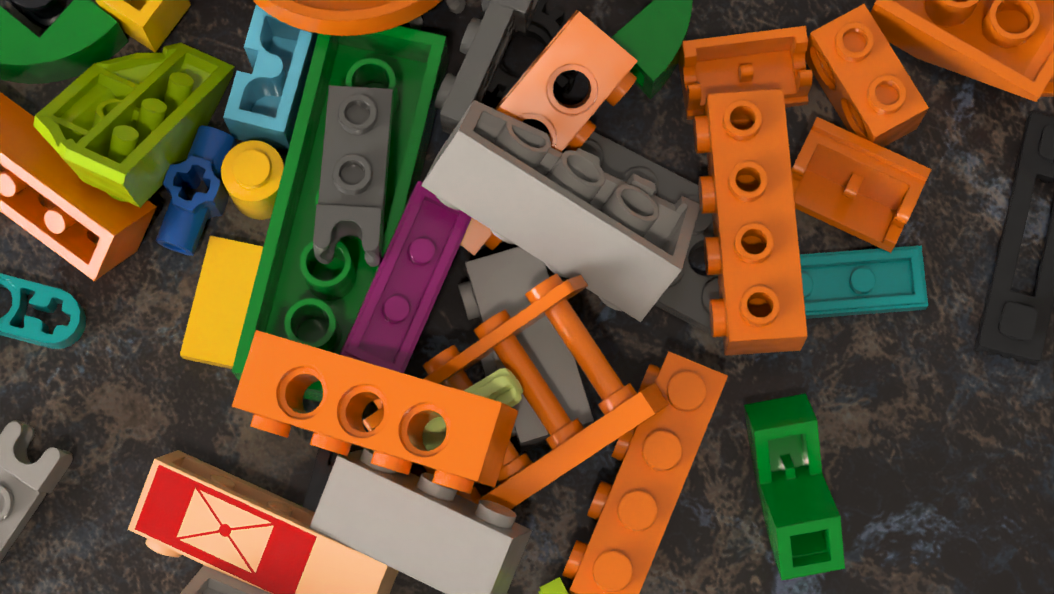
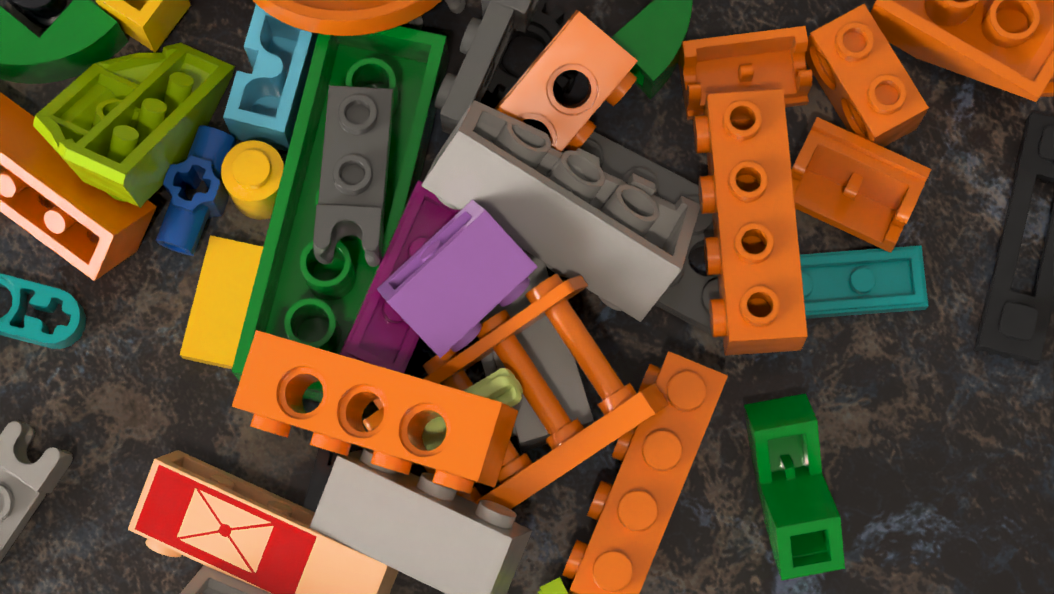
(458, 280): none -> medium lavender brick

